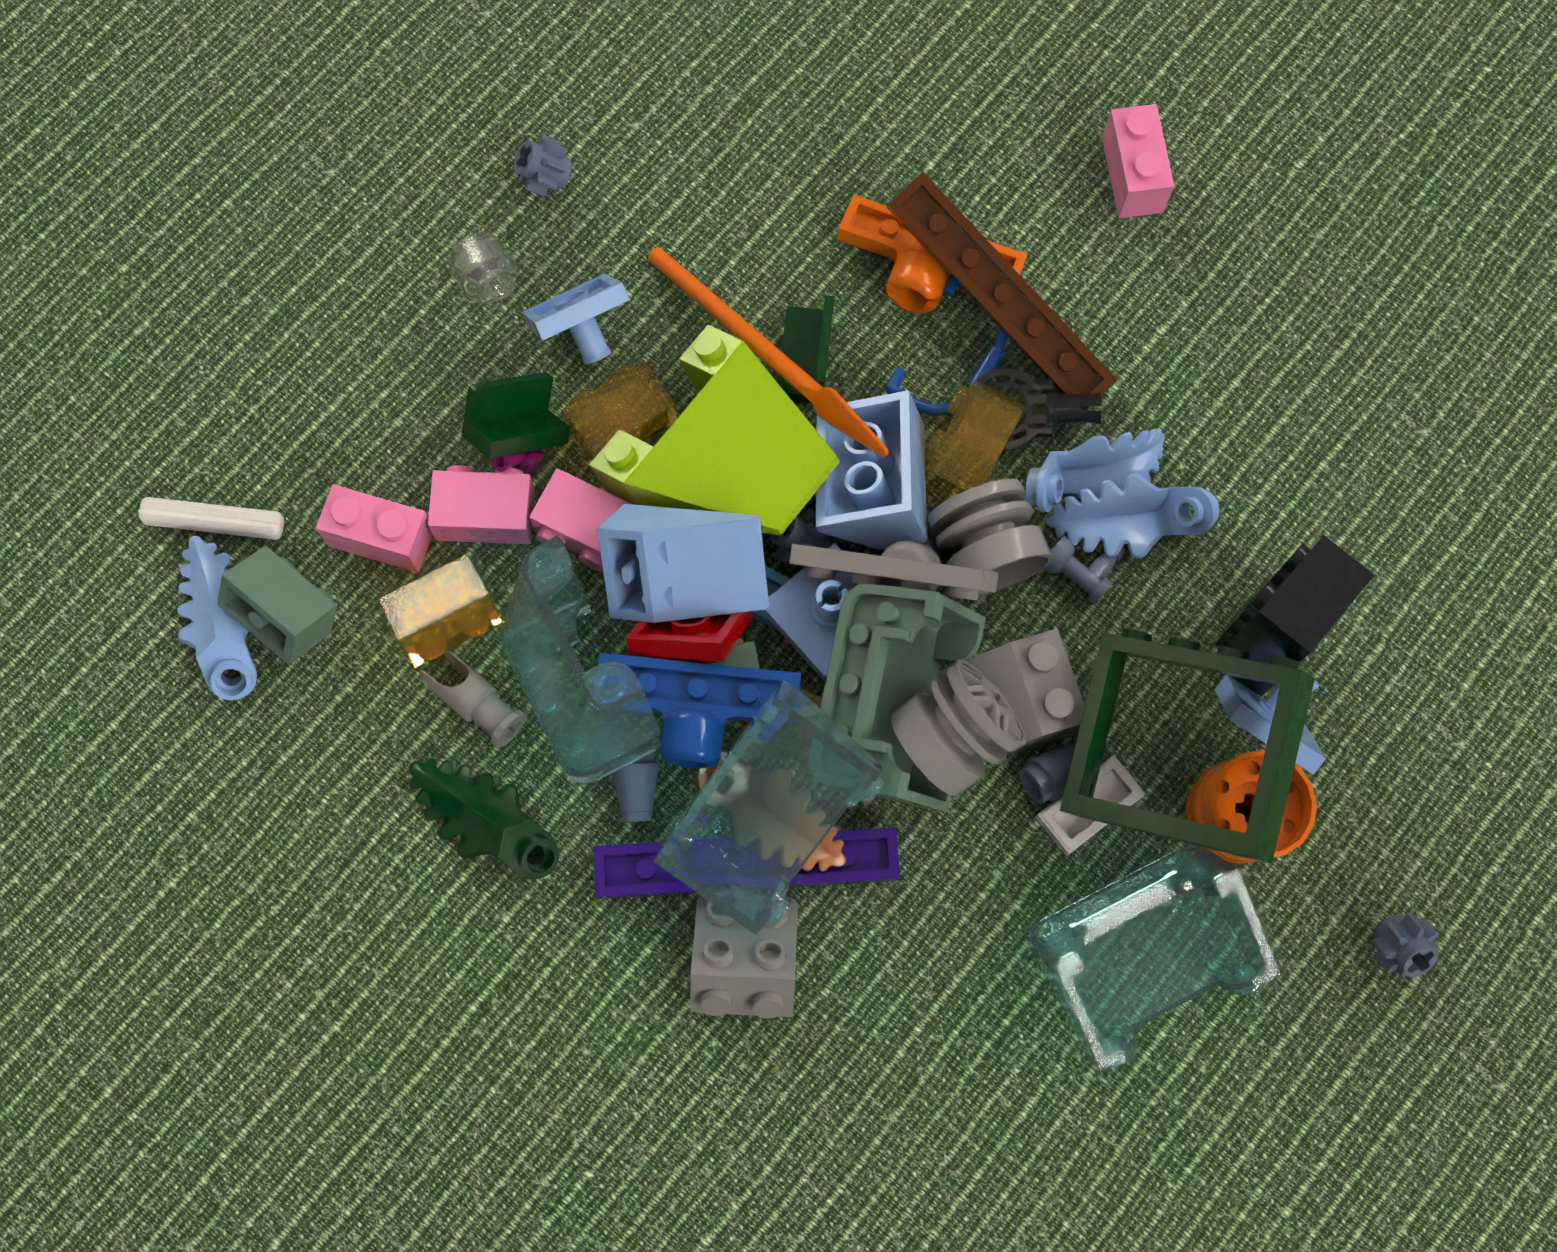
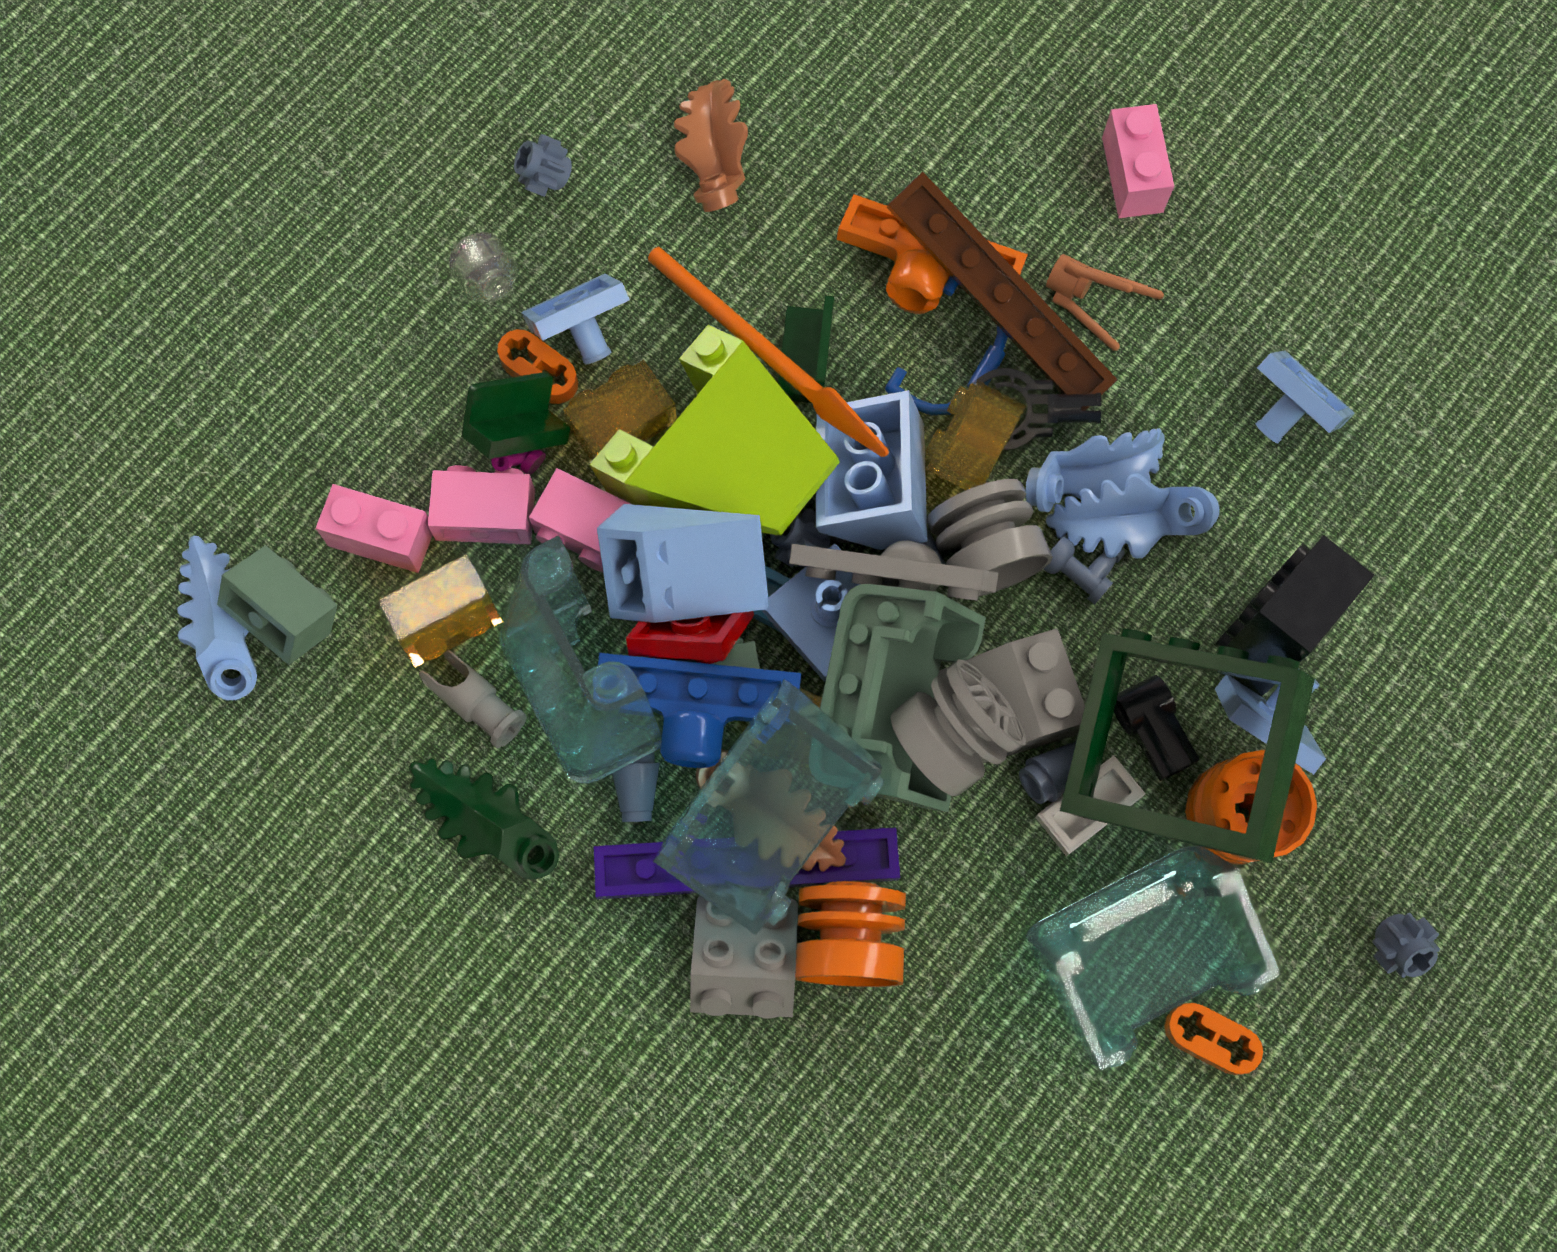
(211, 518): white axle -> none
(544, 359): none -> orange beam
(713, 143): none -> nougat plant
(850, 935): none -> orange wheel
(1074, 278): none -> nougat plant
(1149, 715): none -> black piece
(1219, 1028): none -> orange beam
(1301, 396): none -> light blue tile

